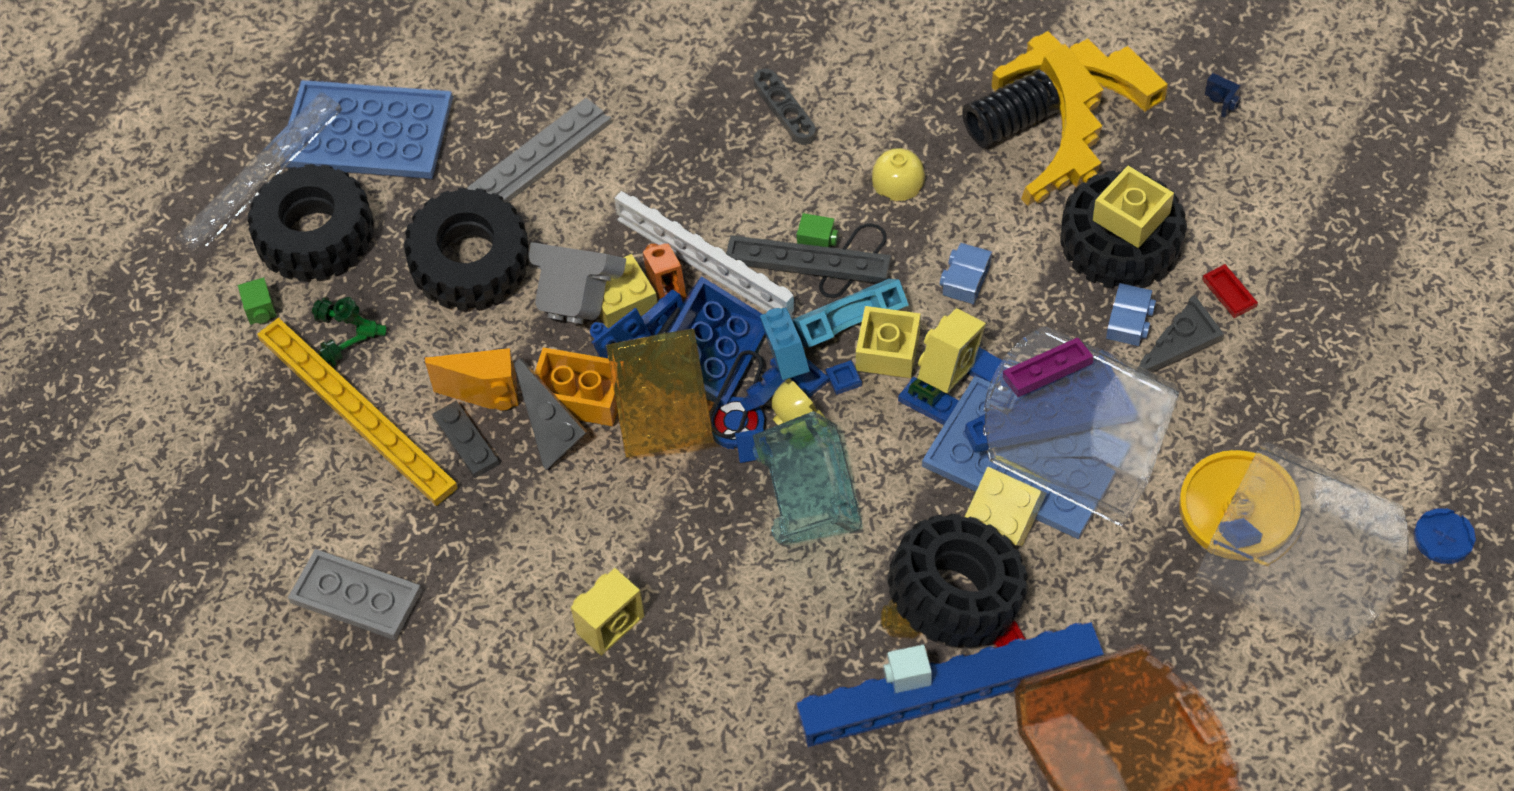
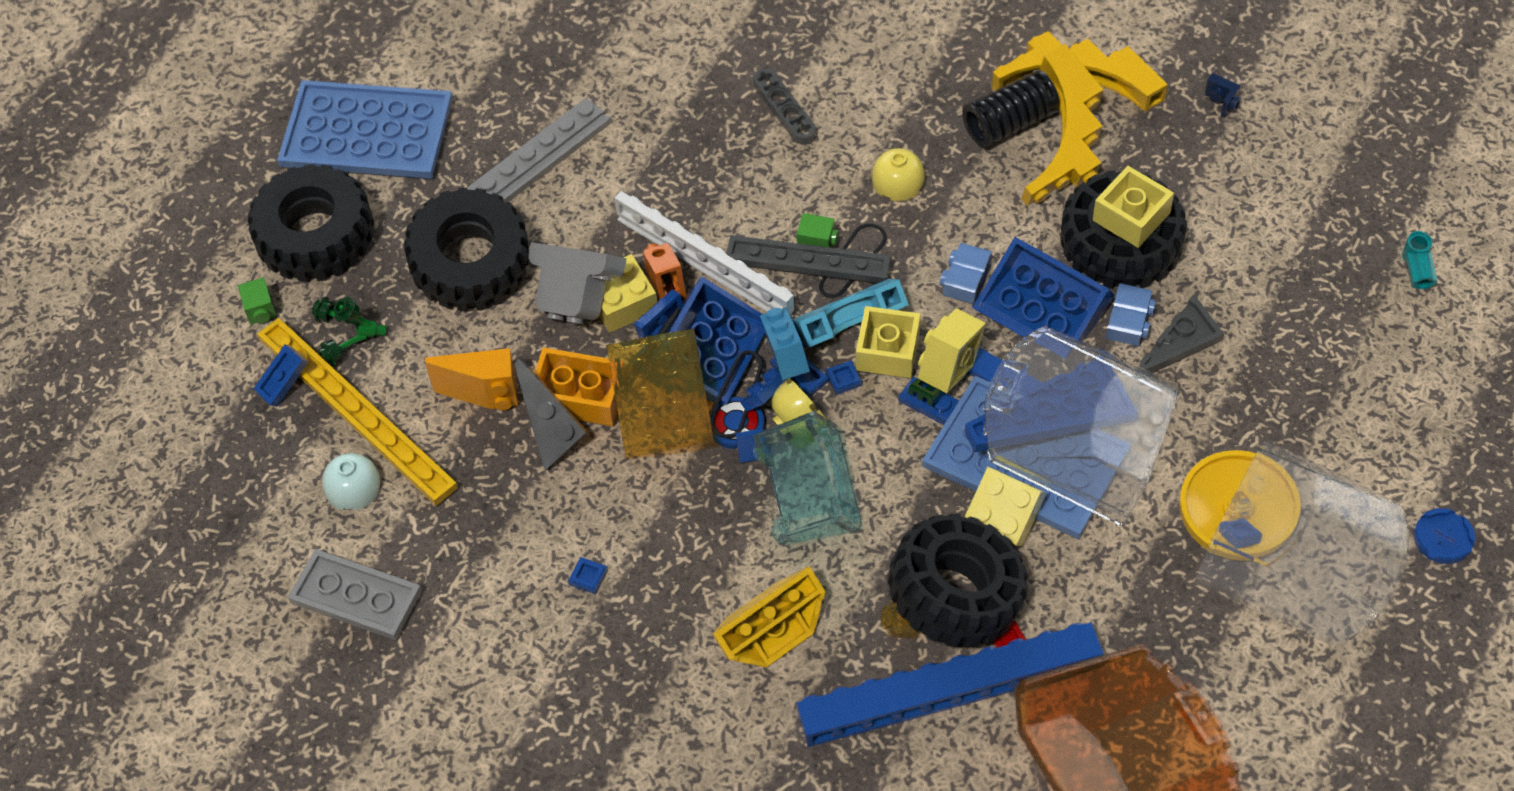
(258, 172): clear plate -> none
(280, 375): none -> blue plate
(351, 481): none -> light aqua cylinder
(465, 439): dark grey plate -> none
(587, 575): none -> blue tile
(607, 611): light yellow brick -> none
(626, 329): blue hinge -> none
(772, 620): none -> yellow wedge
(908, 669): light aqua brick -> none
(1040, 291): none -> blue slope
(1047, 367): magenta plate -> none
(1229, 291): red tile -> none
(1420, 261): none -> teal piece

